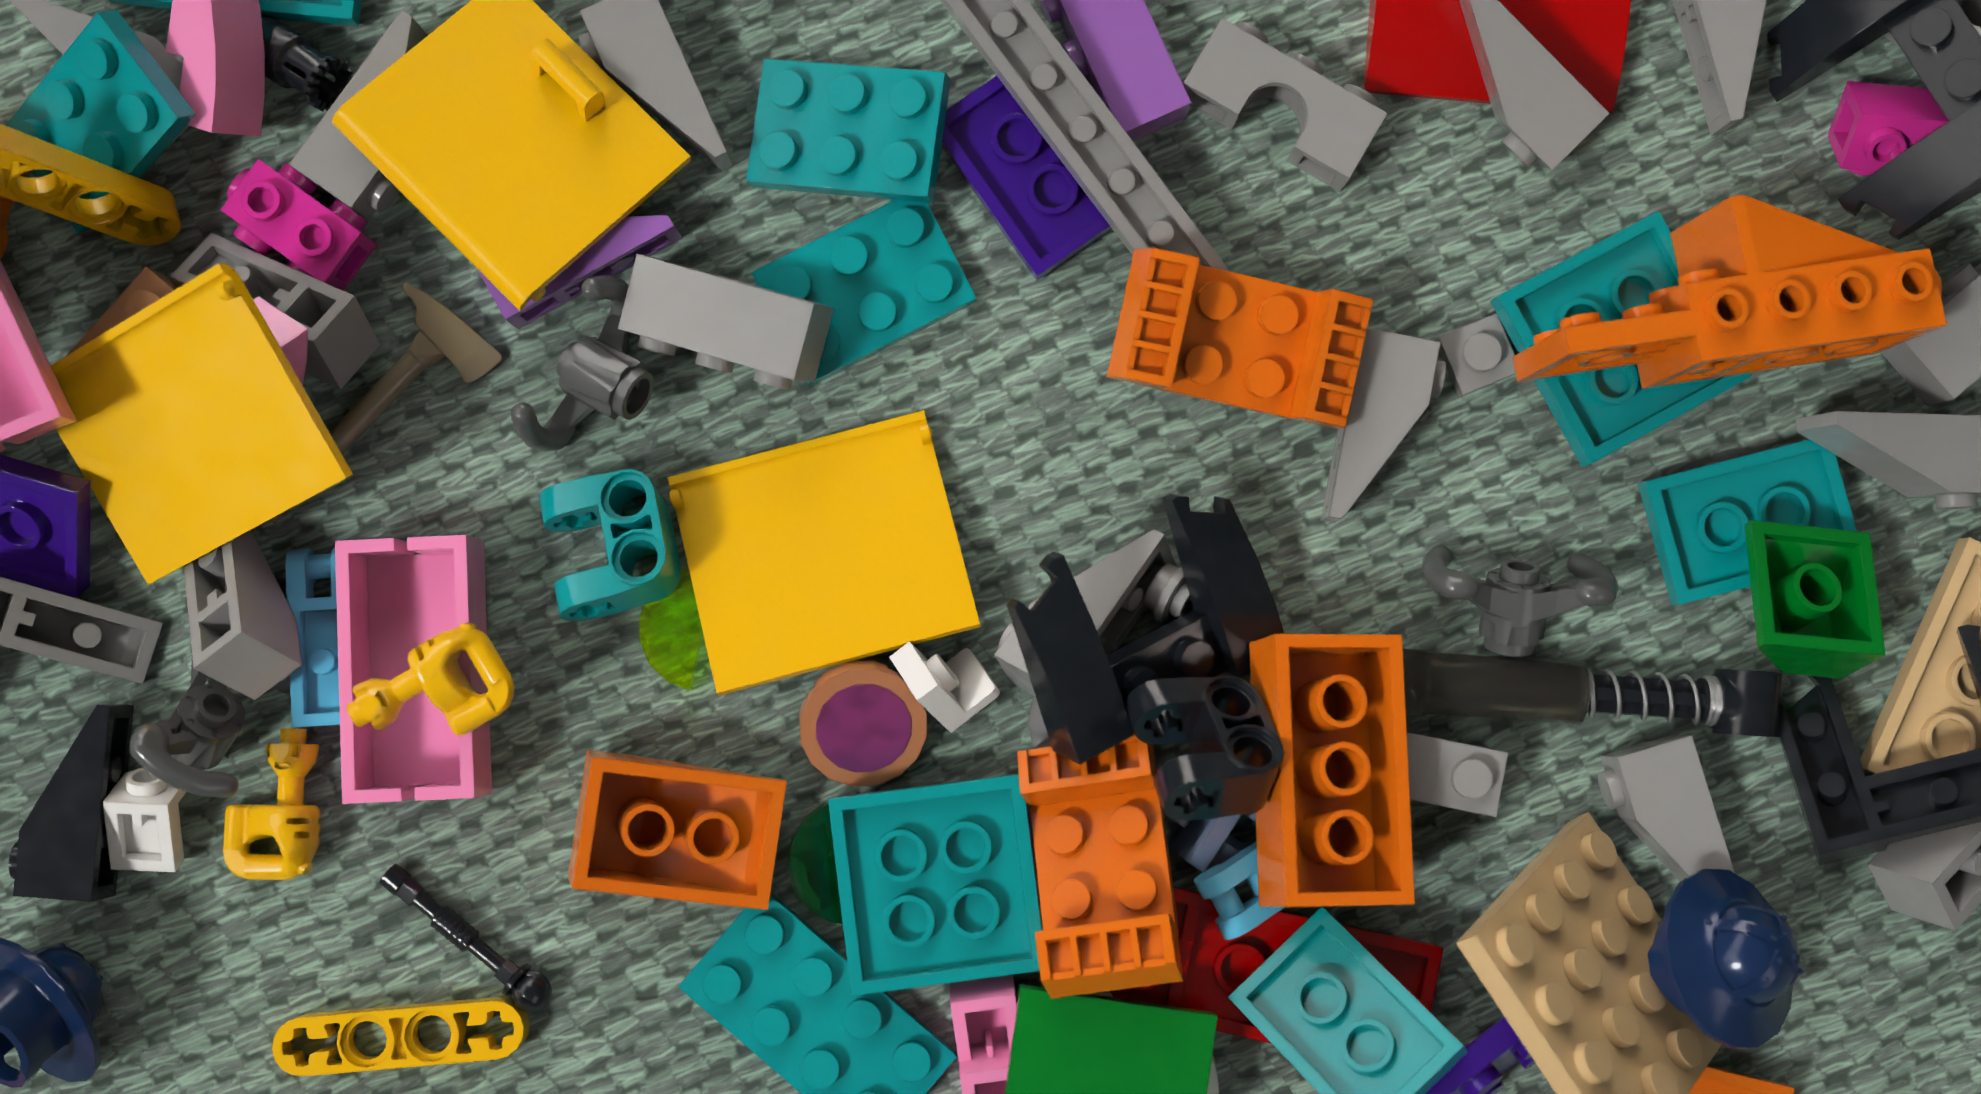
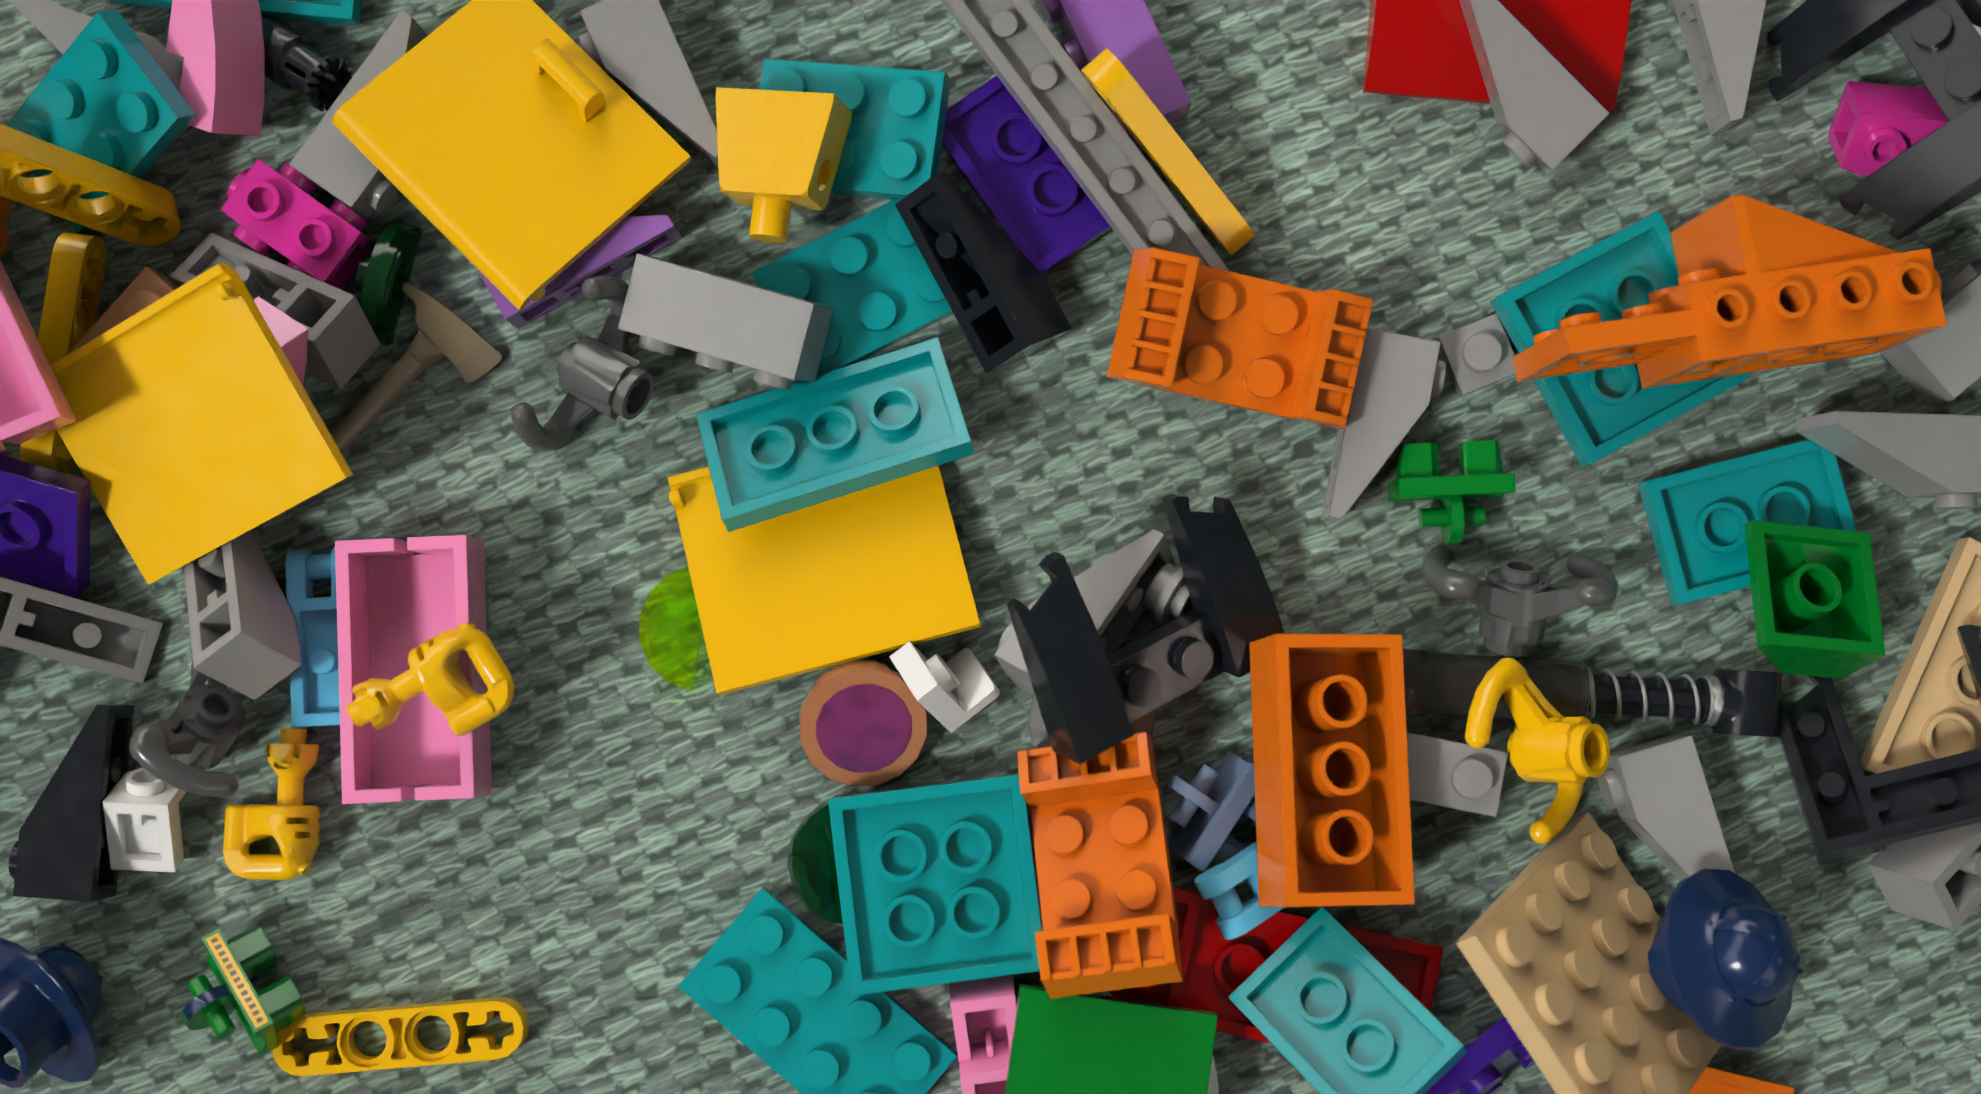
(67, 315): none -> yellow beam
(259, 1012): none -> green hips
(382, 276): none -> dark green plate
(528, 988): black piece -> none
(627, 539): teal piece -> none
(675, 831): orange slope -> none
(778, 153): none -> yellow torso
(833, 434): none -> teal plate
(982, 274): none -> black slope
(1167, 151): none -> yellow beam
(1230, 742): black piece -> none
(1332, 119): light grey arch -> none
(1479, 478): none -> green hips
(1542, 744): none -> yellow piece

